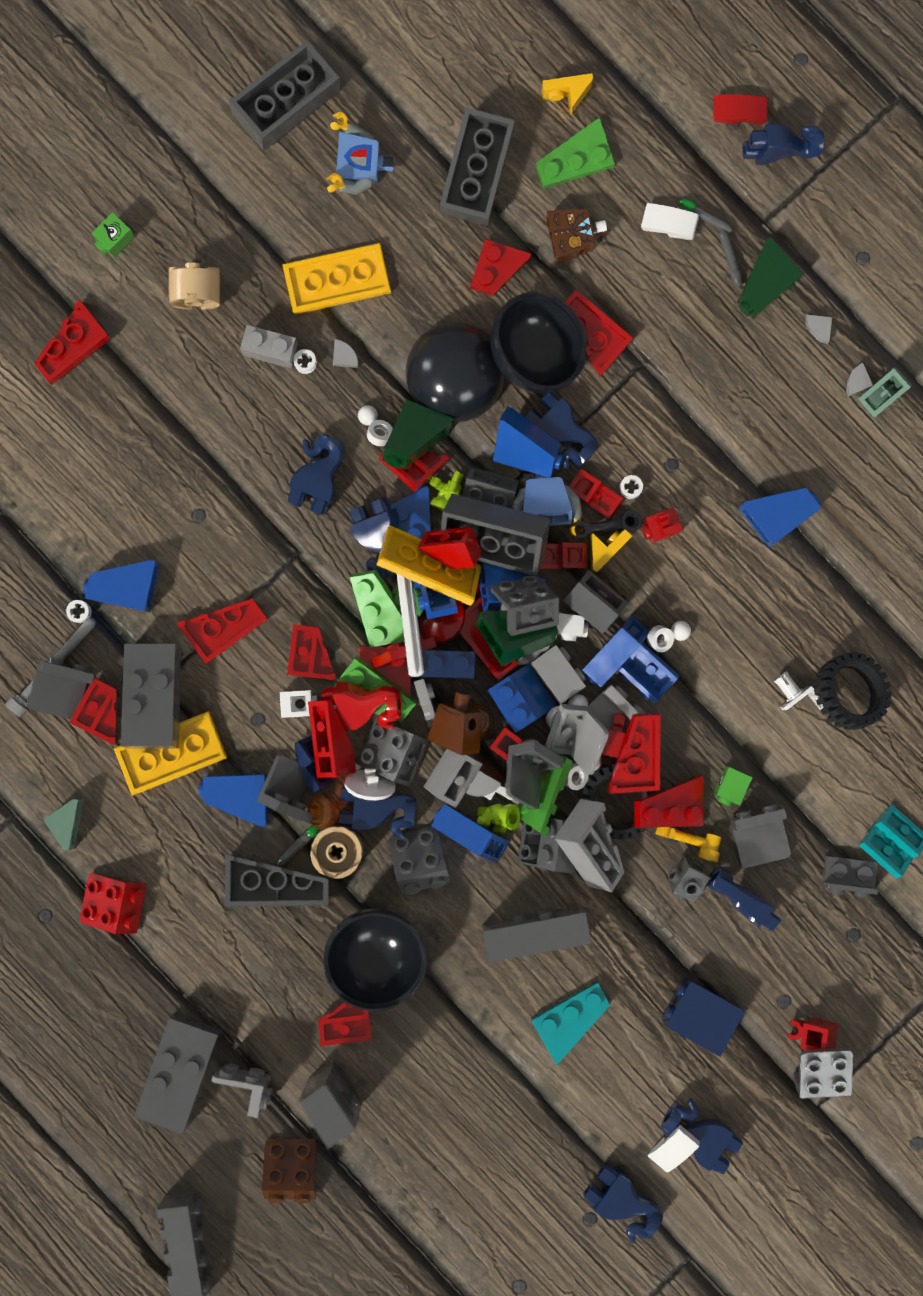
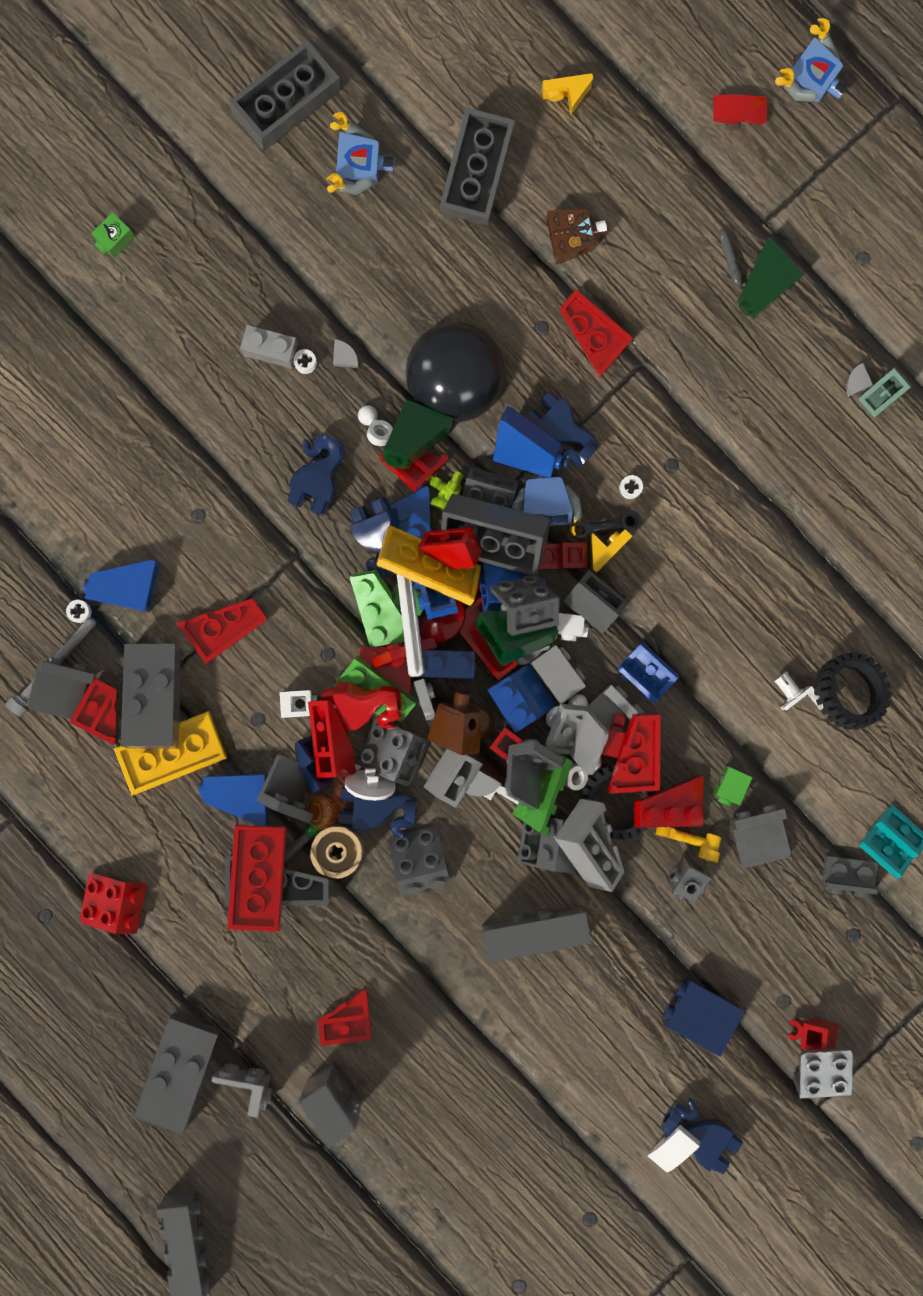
(65, 823): sand green slope -> none
(73, 343): red wing -> none
(194, 287): tan brick -> none
(257, 878): none -> red tile
(289, 1170): reddish brown bracket -> none
(308, 654): red wing -> none
(336, 278): yellow tile -> none
(374, 959): black piece -> none
(470, 834): blue slope -> none
(496, 267): red wing -> none
(500, 815): lime piece -> none
(538, 343): black piece -> none
(569, 1020): teal wing -> none
(577, 157): bright green wing -> none
(596, 495): red slope -> none
(615, 651): slope -> none
(620, 1201): dark blue hips -> none
(661, 526): red brick -> none
(670, 220): white slope -> none
(680, 631): white plate -> none
(705, 215): dark grey piece -> none
(743, 899): dark blue hips -> none
(779, 142): dark blue hips -> none
(780, 513): blue slope -> none
(815, 69): none -> torso
(819, 327): light grey tile -> none

